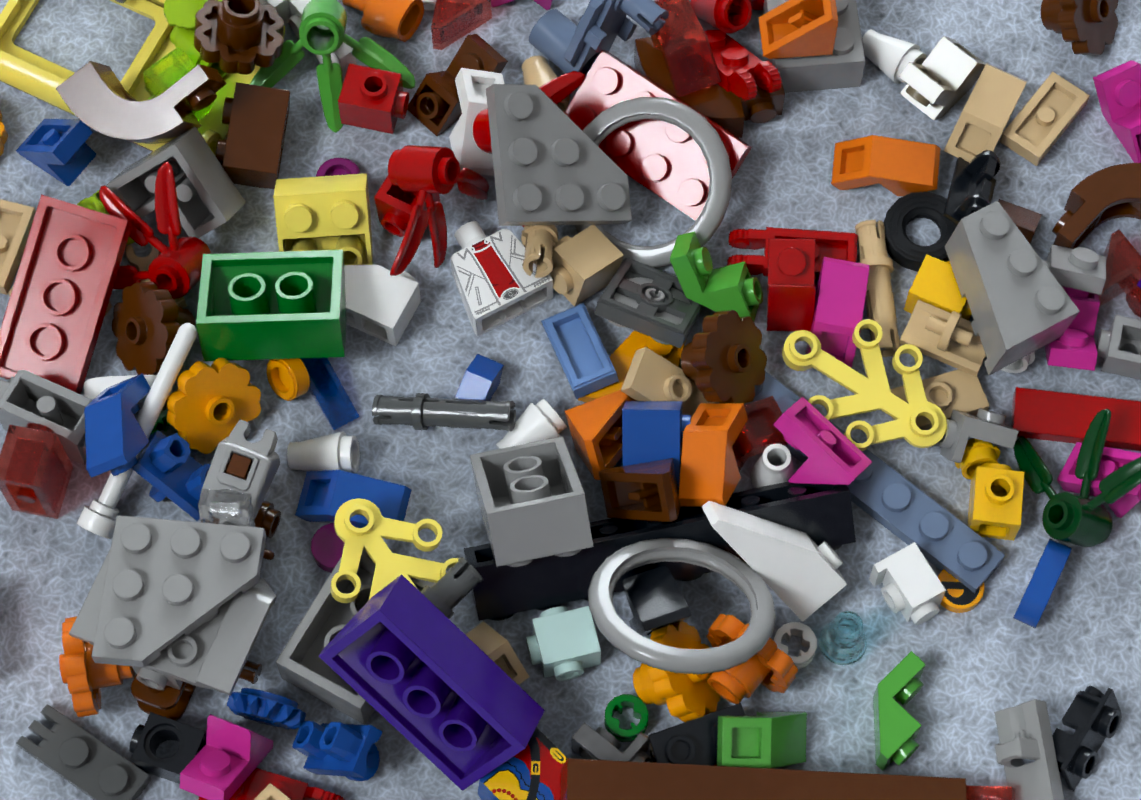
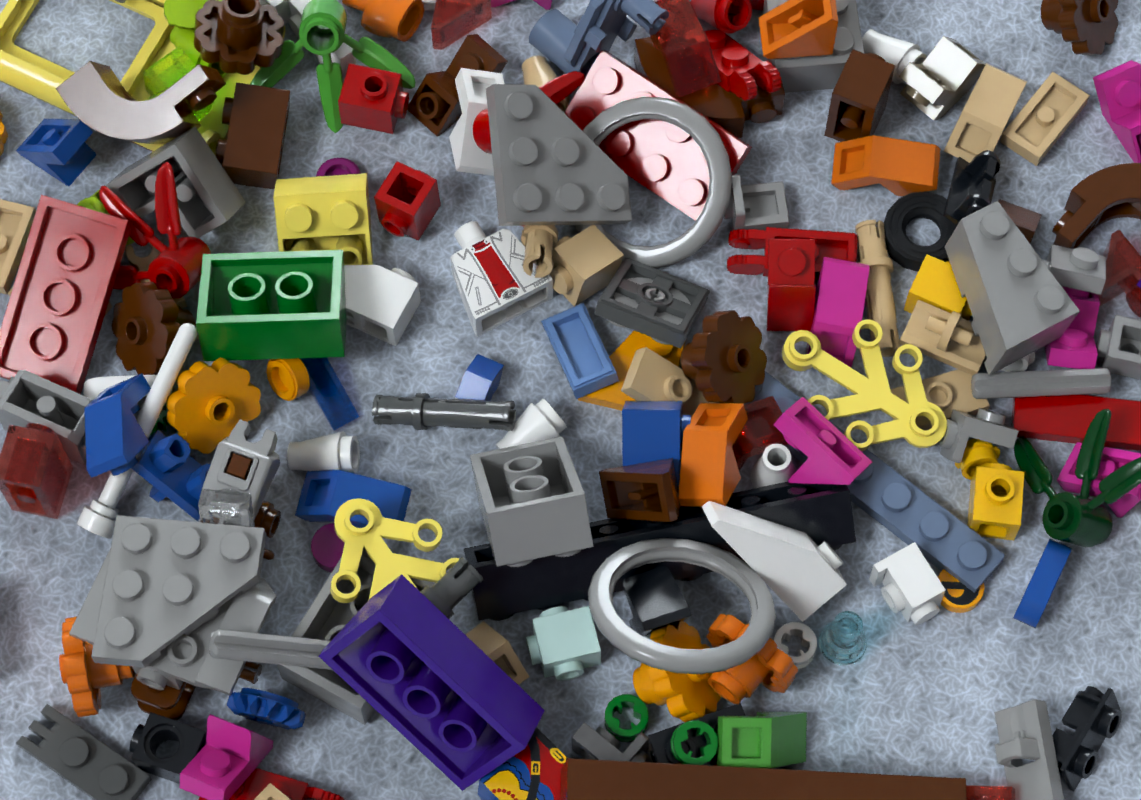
(267, 648): none -> light grey axle
(339, 749): blue hips -> none
(428, 172): red plant -> none
(598, 431): orange slope -> none
(680, 734): none -> green bush
(717, 288): bright green slope -> none
(757, 205): none -> light grey bracket
(859, 97): none -> reddish brown brick
(892, 723): bright green slope -> none
(1041, 383): none -> light grey axle

